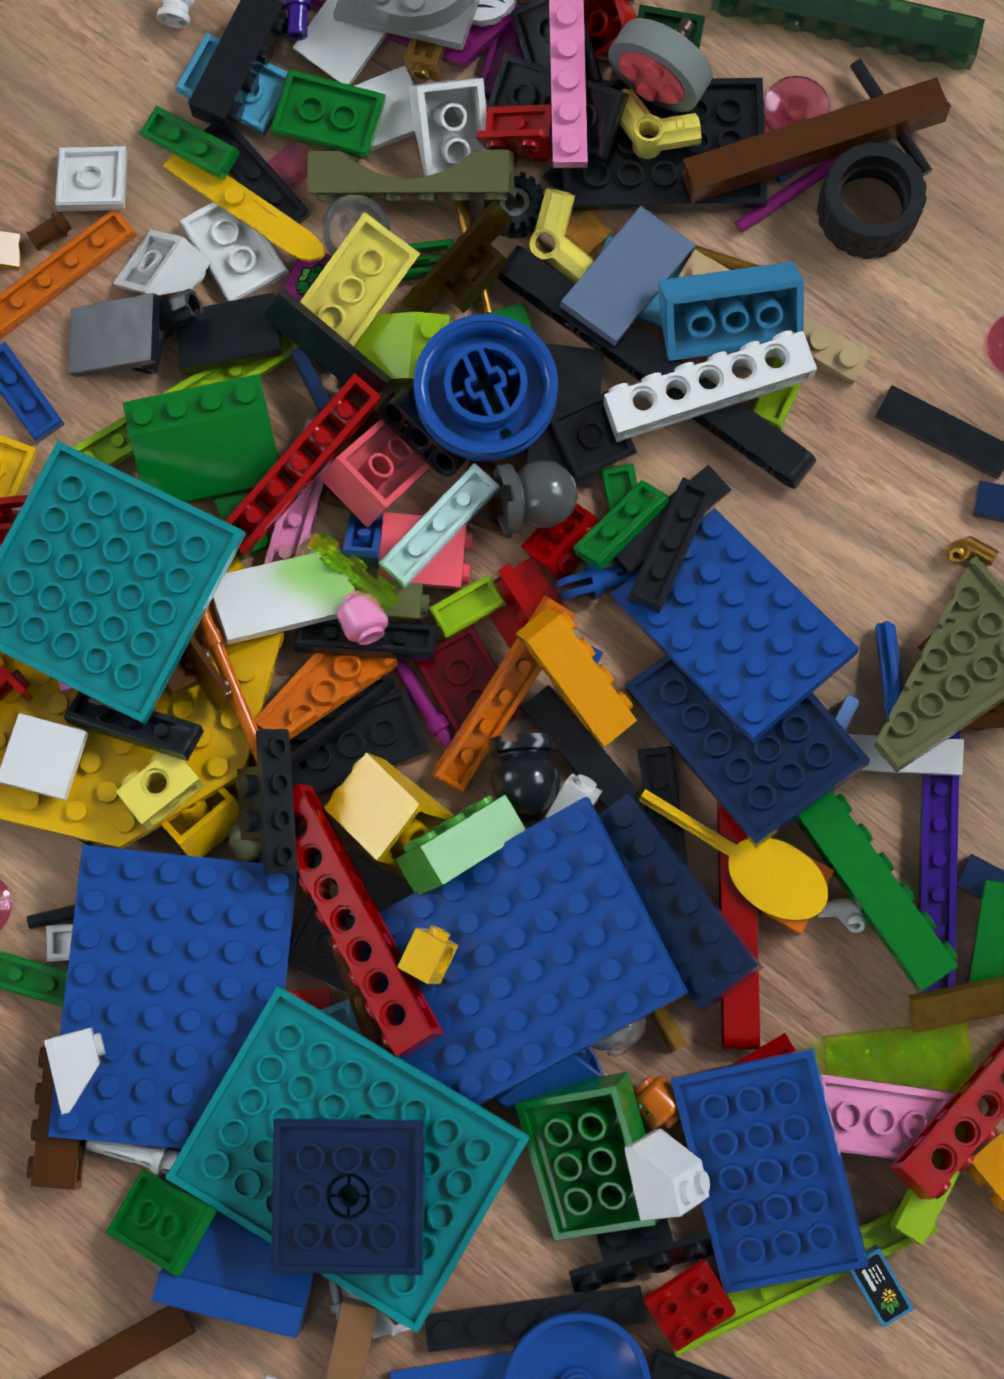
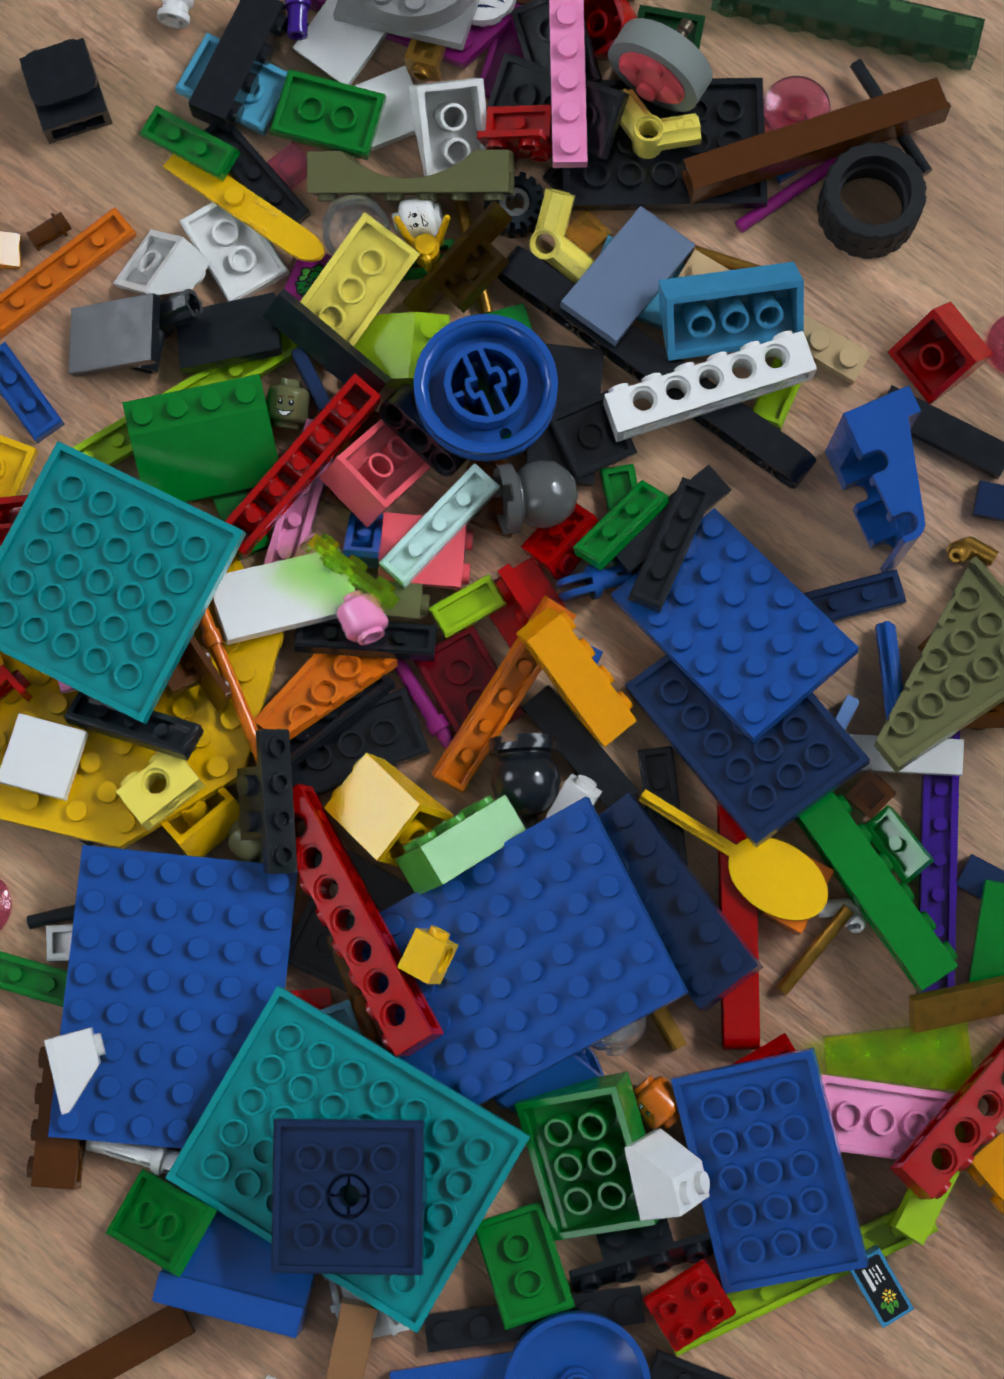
(65, 90): none -> black brick
(91, 178): white tile -> none
(288, 404): none -> olive head
(419, 216): none -> white head
(425, 244): none -> yellow plant
(524, 1266): none -> green tile
(815, 949): none -> pearl gold bar
(859, 596): none -> dark blue tile
(870, 794): none -> reddish brown tile
(877, 453): none -> blue panel
(898, 844): none -> green plate
(940, 352): none -> red slope

